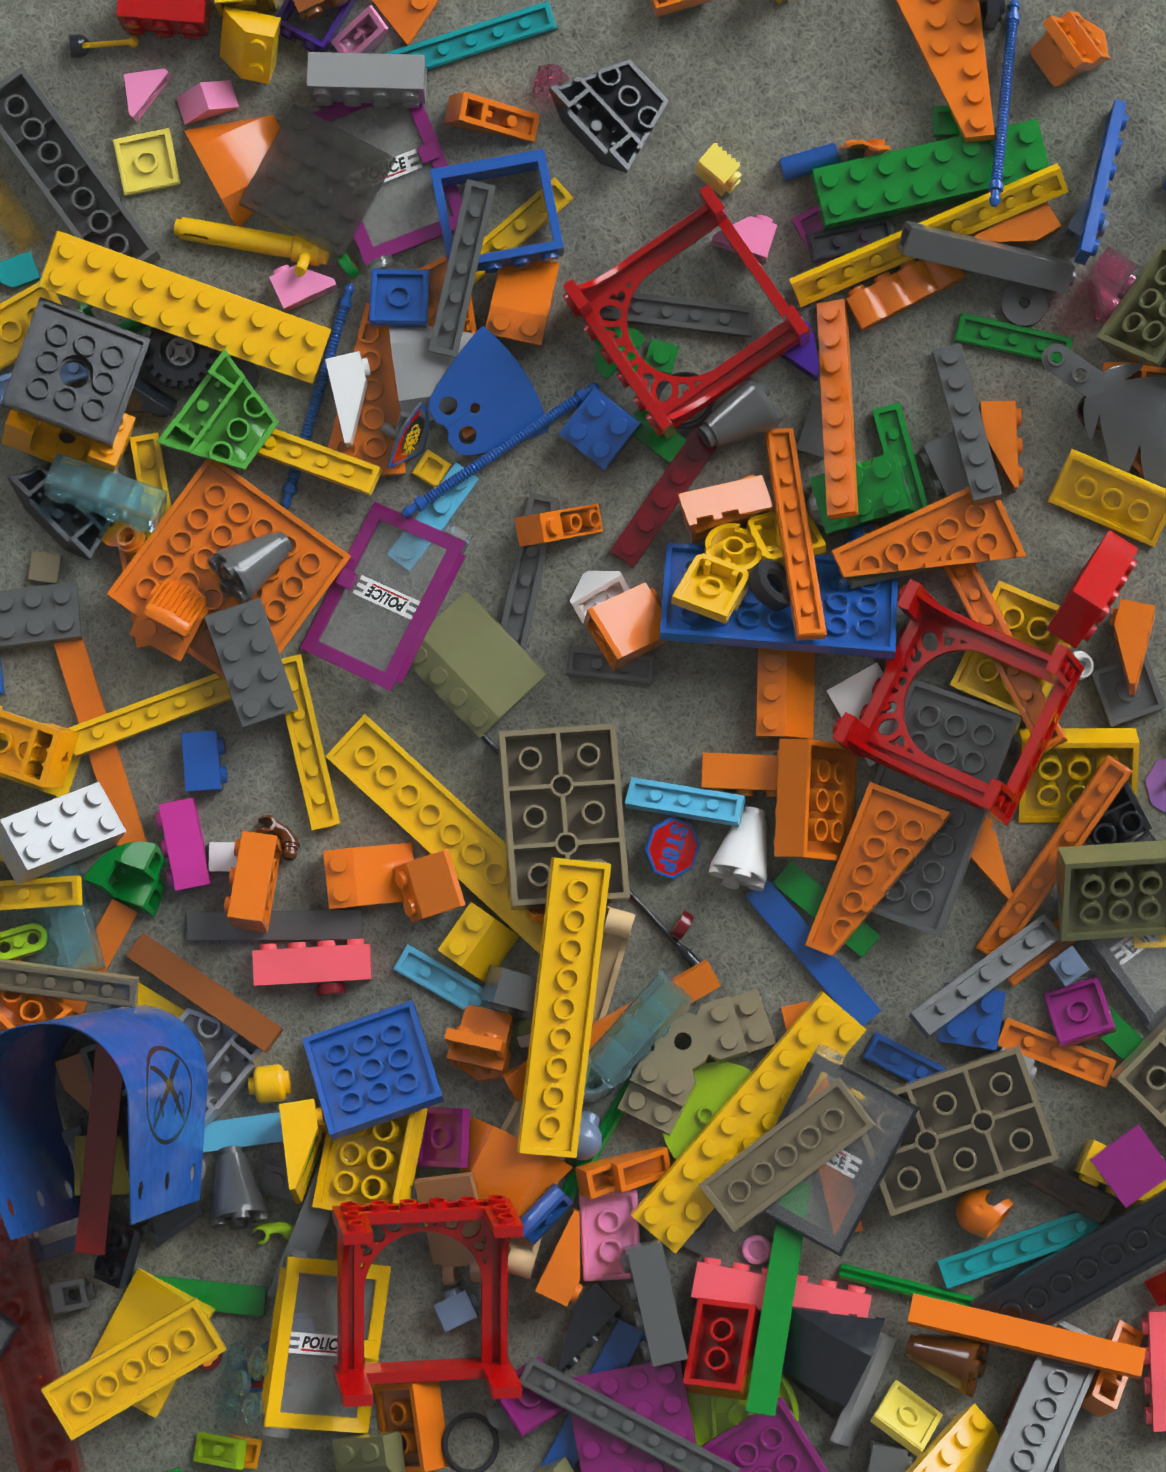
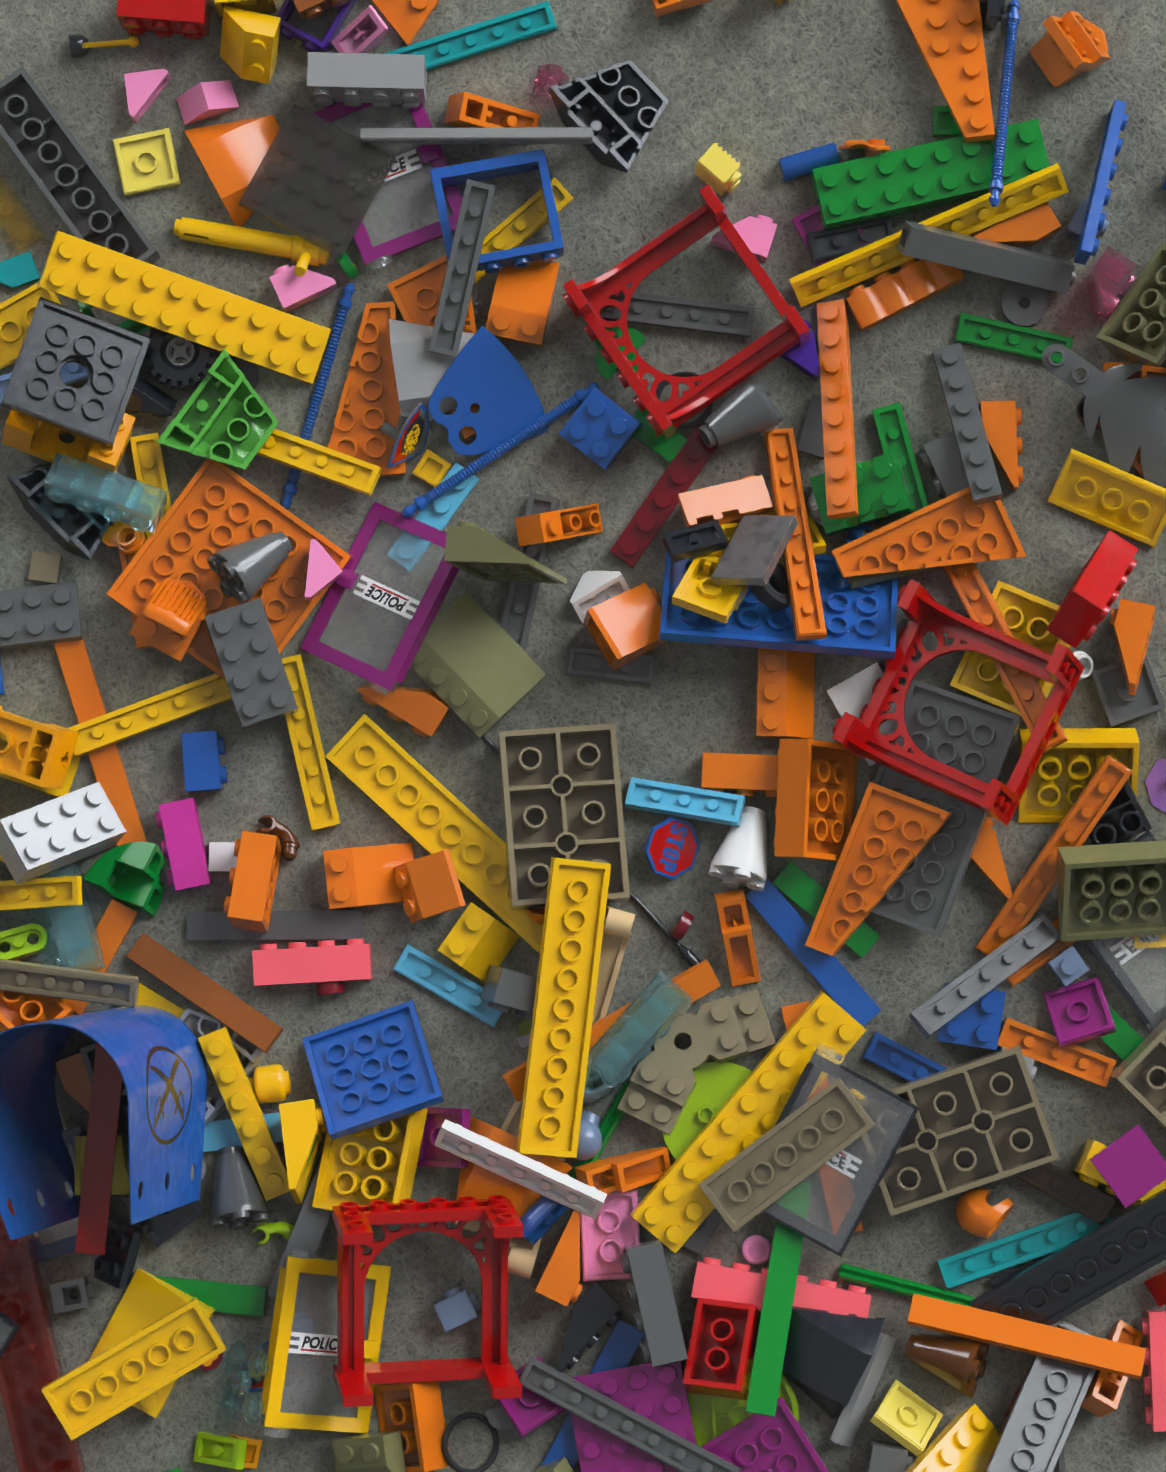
(245, 1112): none -> yellow plate
(321, 570): none -> bright pink slope
(349, 387): white slope -> none
(399, 298): blue tile -> none
(414, 705): none -> orange slope
(444, 1248): medium nougat tile -> none
(481, 1043): orange piece -> none
(493, 559): none -> olive slope
(520, 1169): none -> white plate
(525, 135): none -> light grey tile
(662, 356): green plate -> none
(695, 541): none -> black plate
(737, 937): none -> orange slope
(754, 550): none -> flat silver tile

